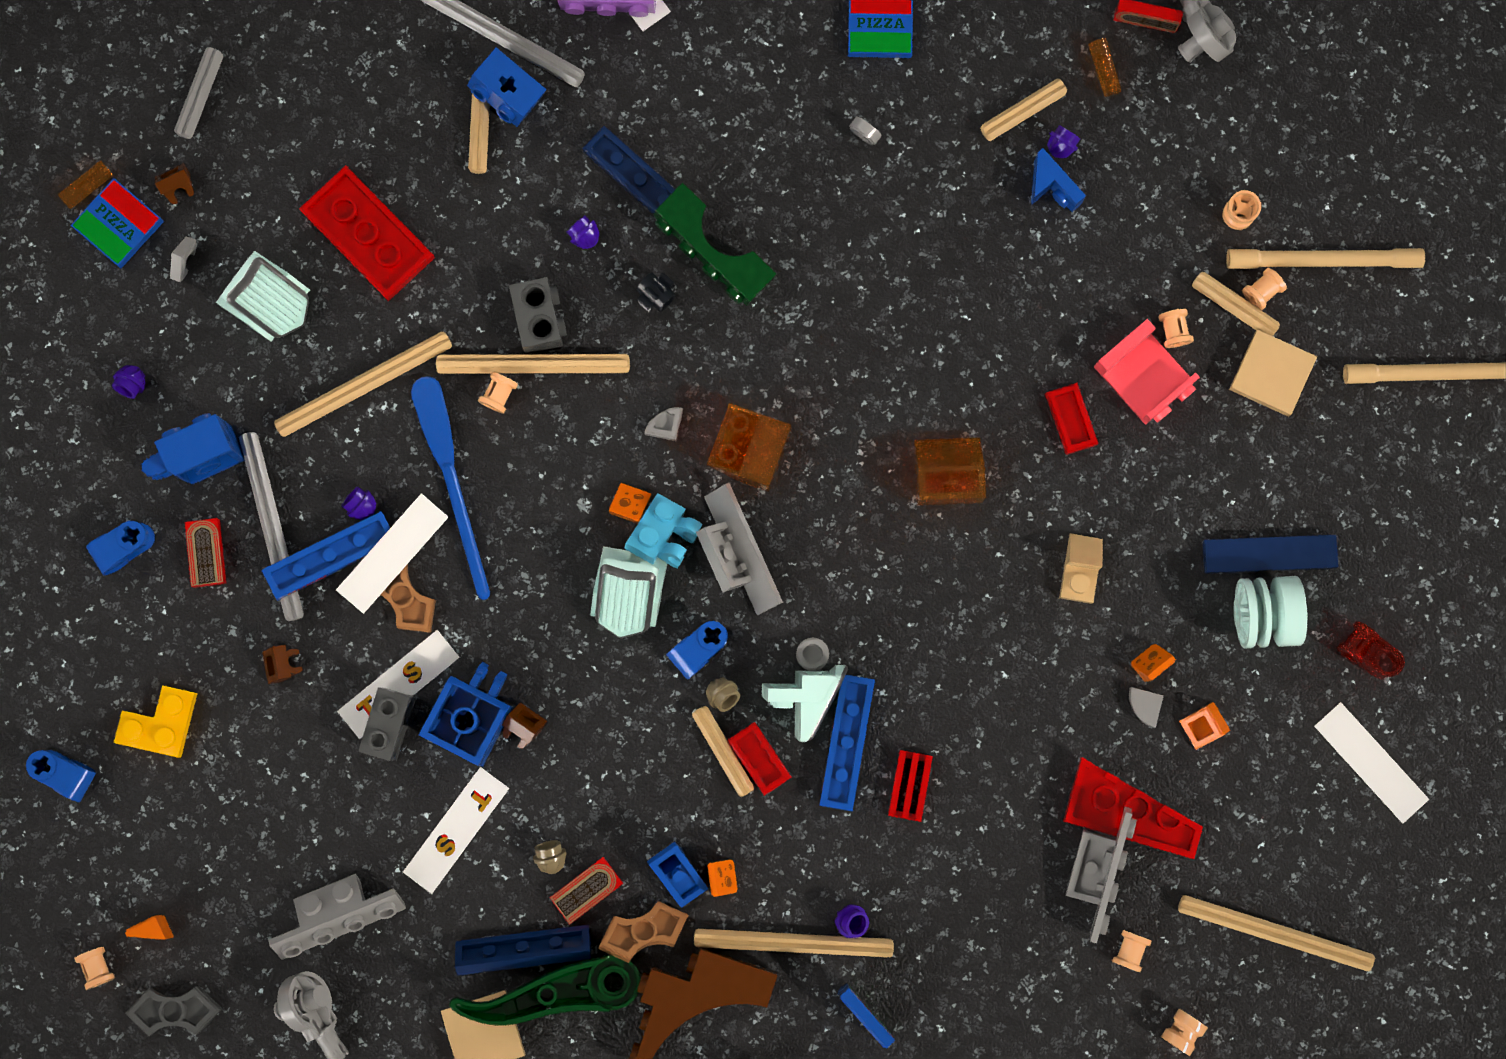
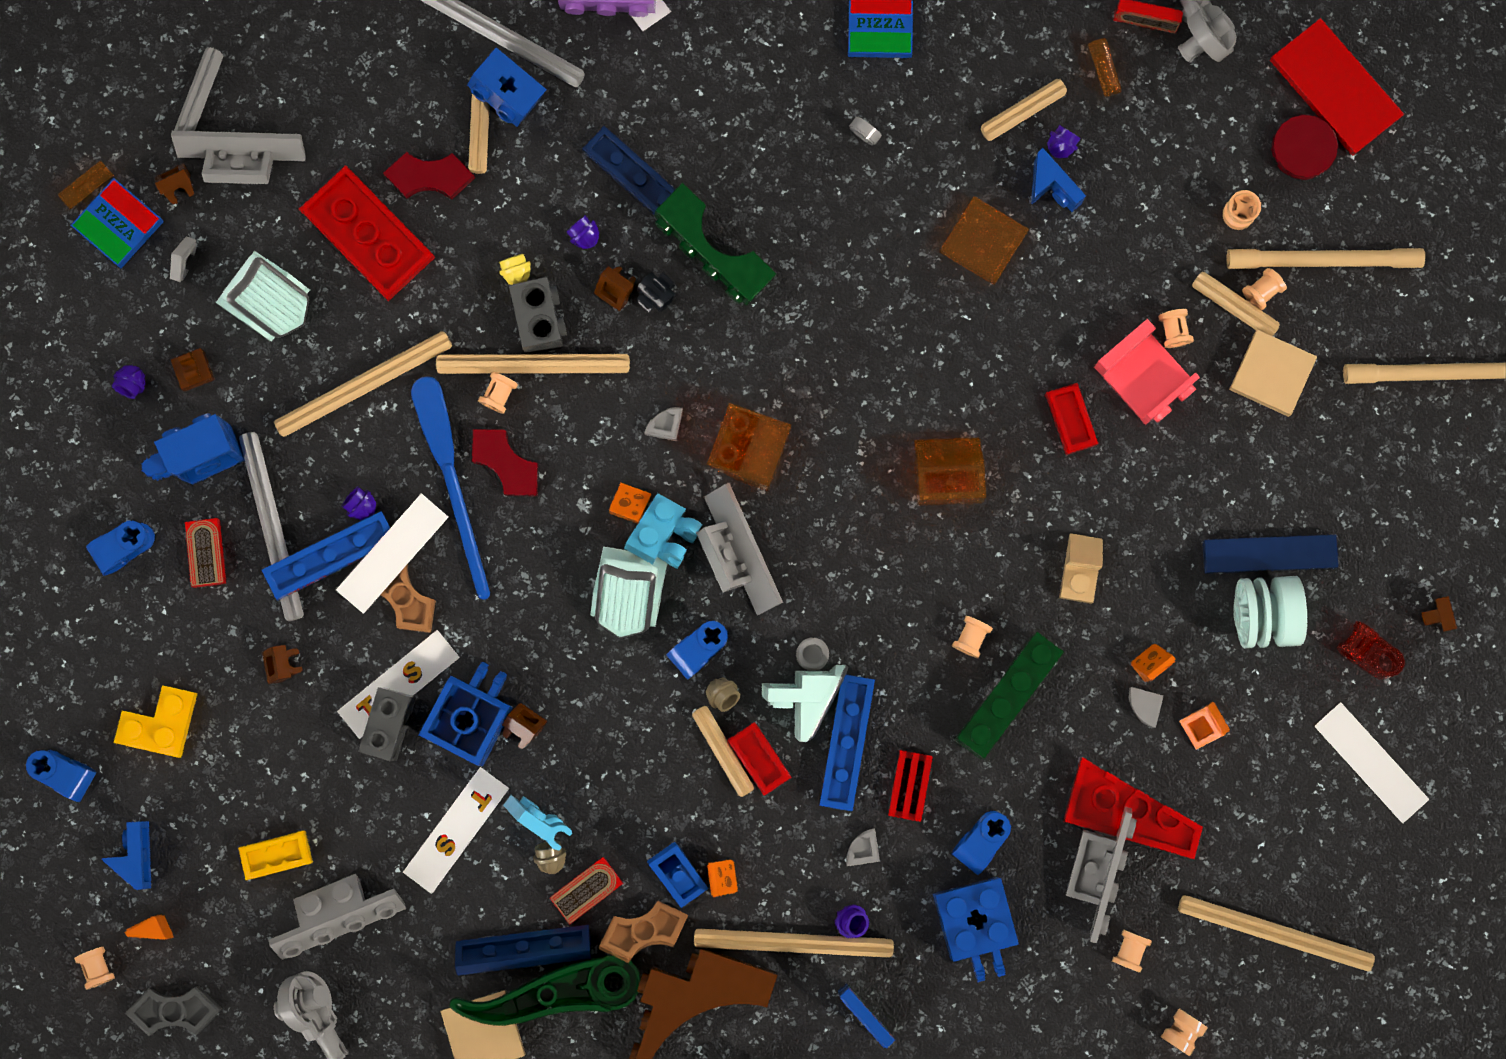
(136, 866): none -> blue slope
(192, 369): none -> reddish brown tile
(238, 155): none -> light grey bracket
(275, 855): none -> yellow plate
(415, 175): none -> dark red tile
(515, 269): none -> light yellow plate
(516, 474): none -> dark red tile
(535, 820): none -> medium azure plate
(614, 287): none -> reddish brown tile
(863, 849): none -> light grey tile
(965, 939): none -> blue hinge
(972, 637): none -> light nougat bush
(977, 846): none -> blue piece
(984, 240): none -> clear orange tile
(1009, 695): none -> dark green arch
(1304, 147): none -> dark red tile
(1336, 86): none -> red tile
(1443, 614): none -> reddish brown tile

